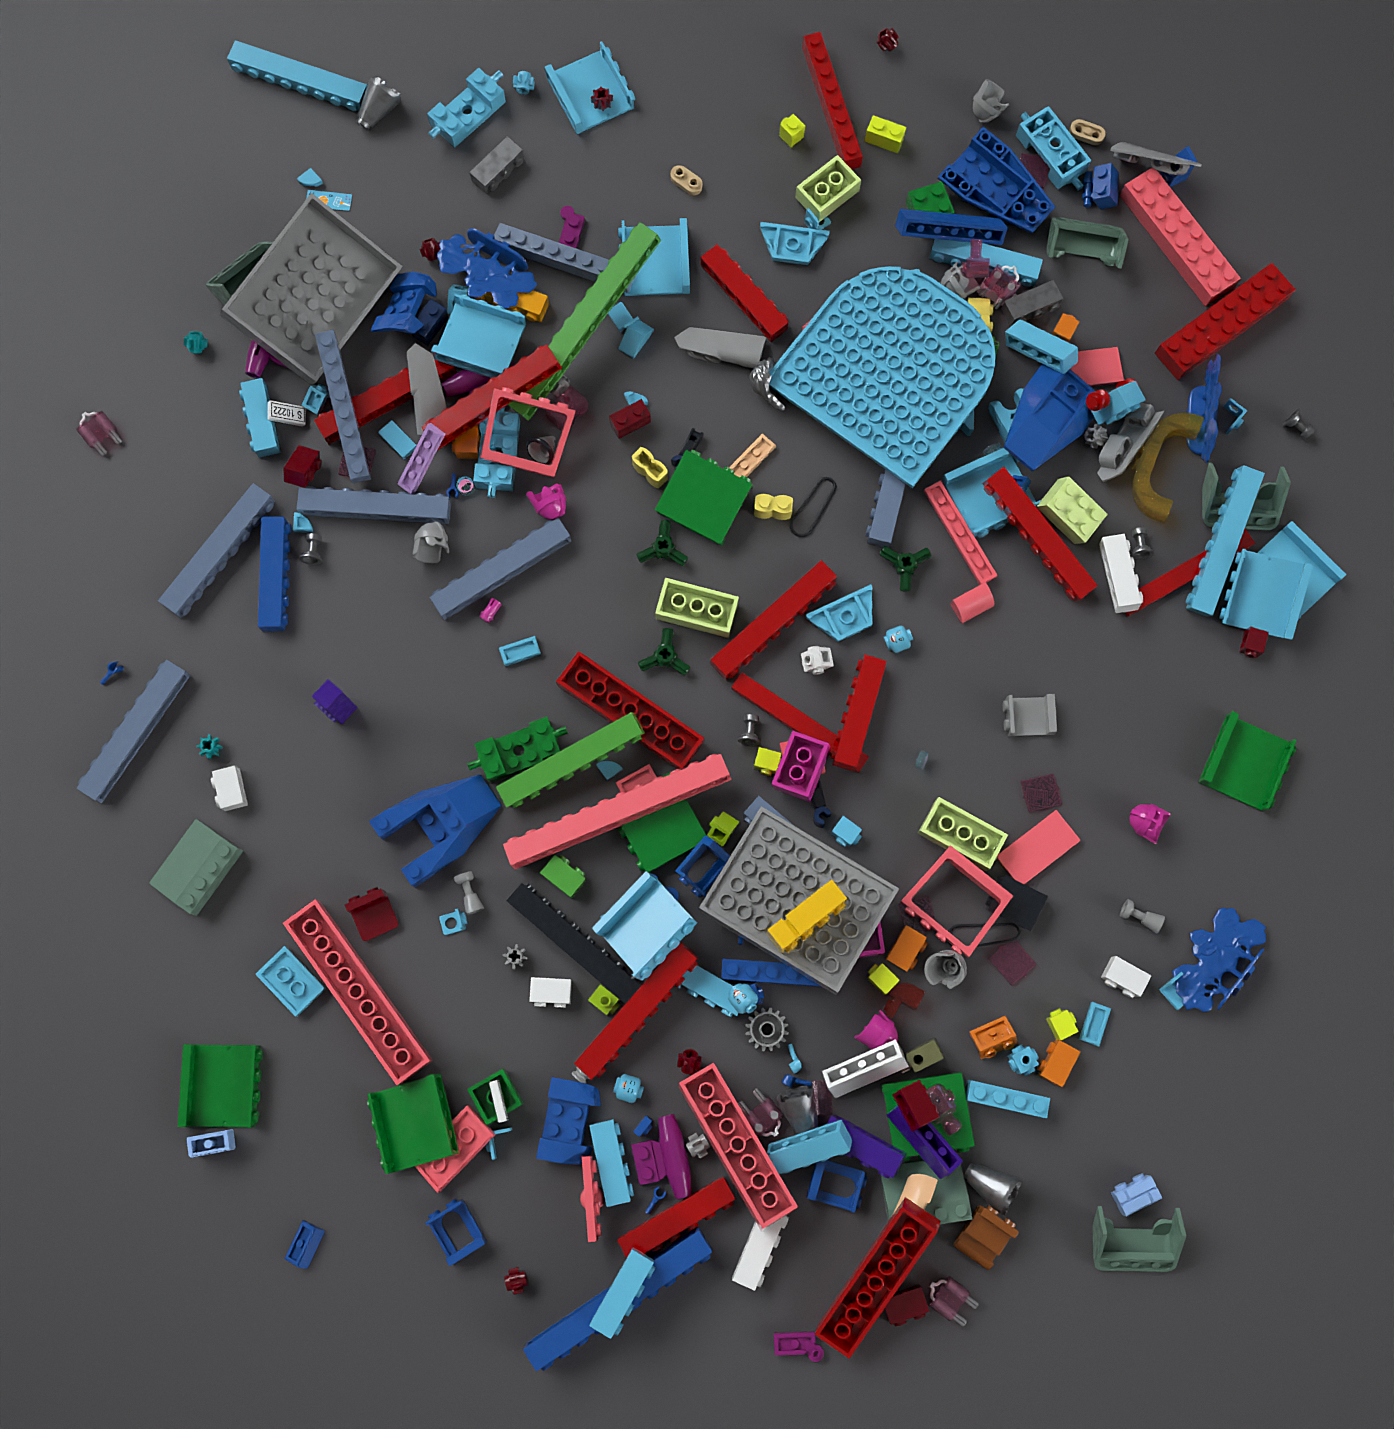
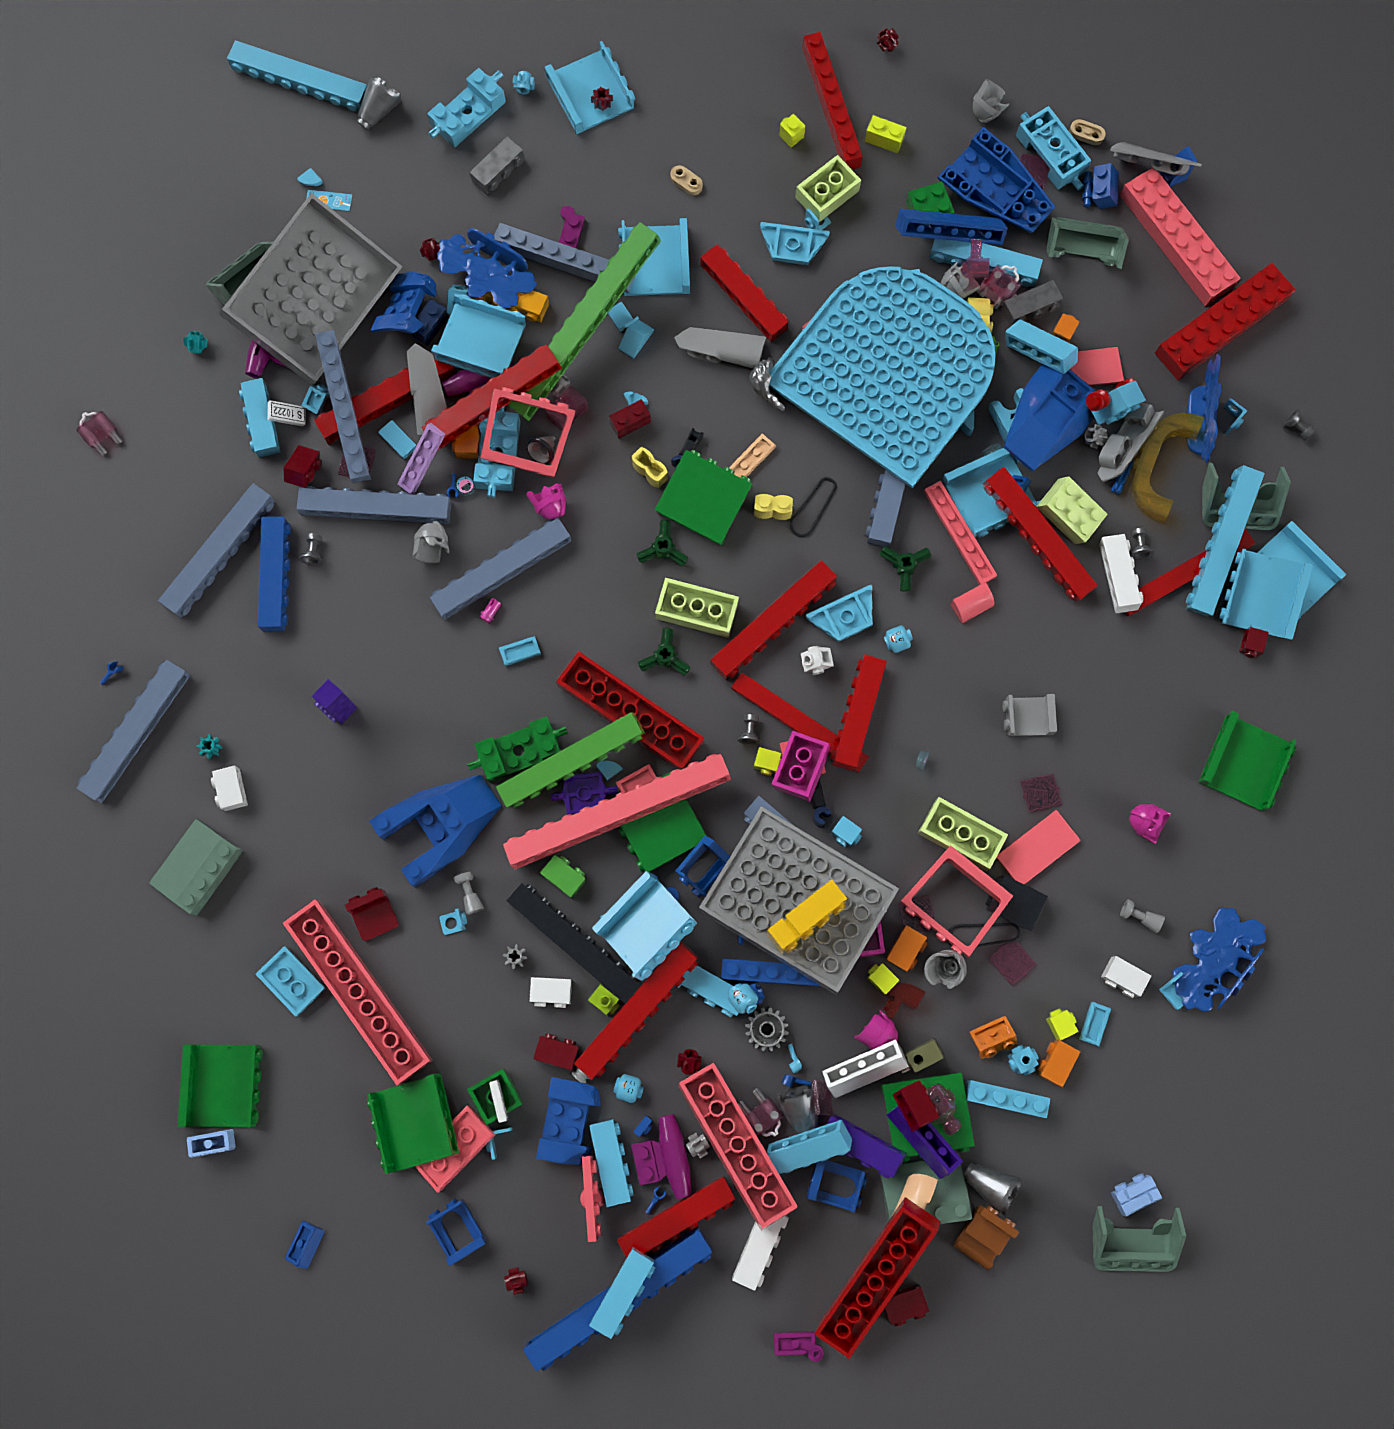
(301, 524): medium azure tile -> none
(556, 1052): none -> dark red brick
(583, 791): none -> dark purple plate
(722, 828): lime brick -> none
(950, 1298): clear pink piece -> none
(1121, 479): none -> blue axle

